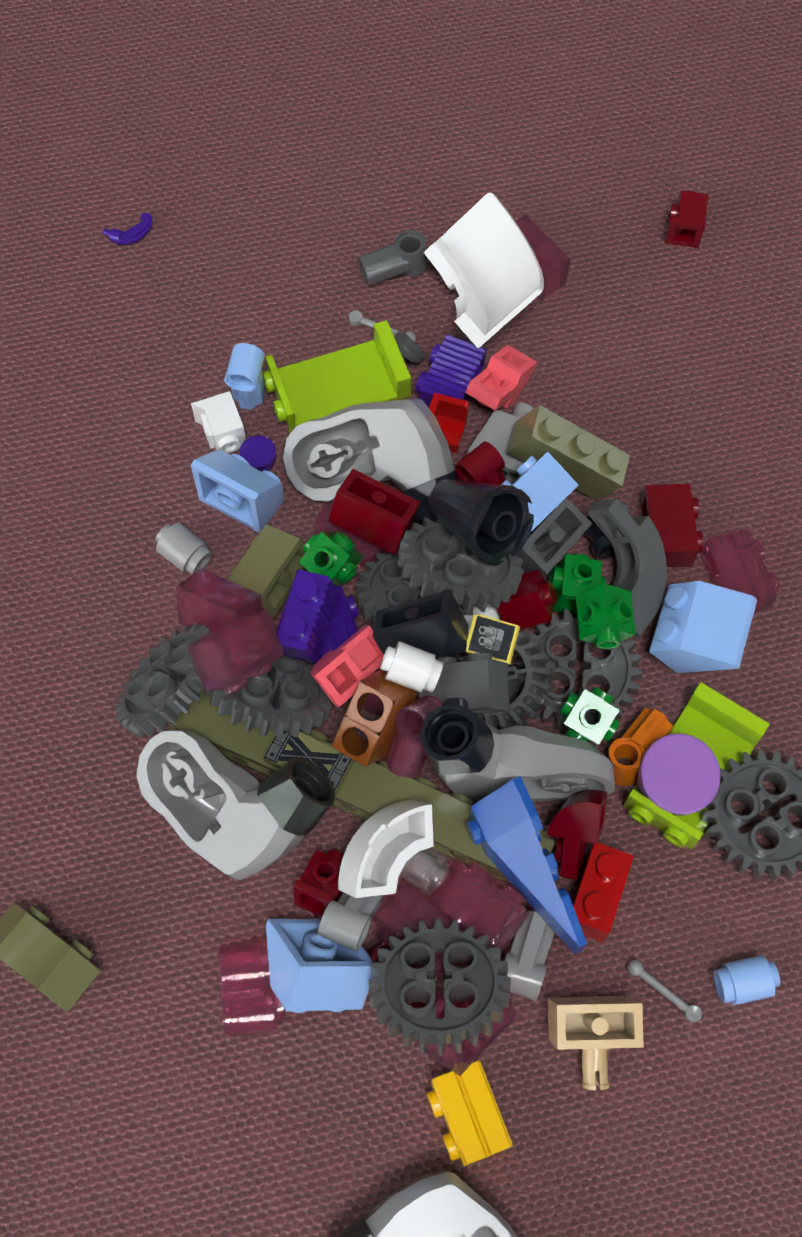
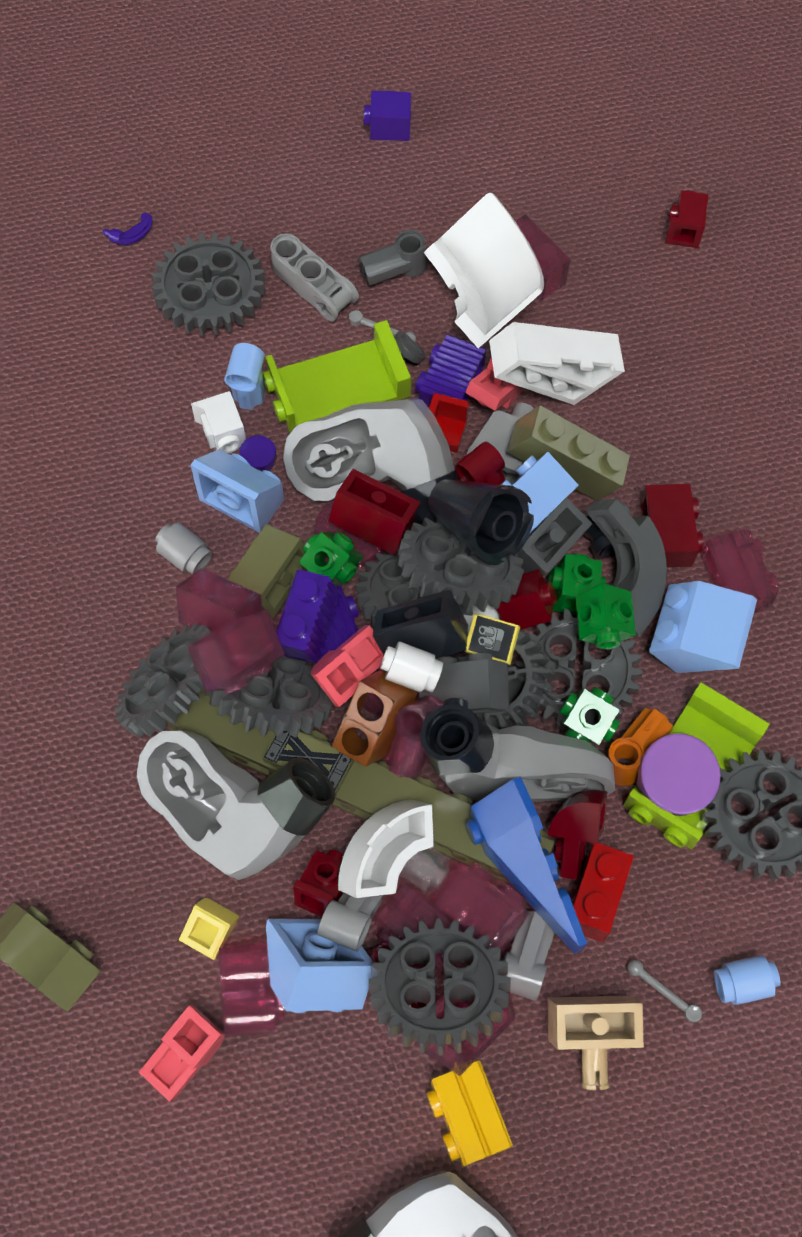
(184, 1051): none -> coral brick
(201, 278): none -> dark grey gear
(208, 927): none -> light yellow slope
(326, 292): none -> light grey piece
(389, 115): none -> dark purple brick
(556, 359): none -> white wedge

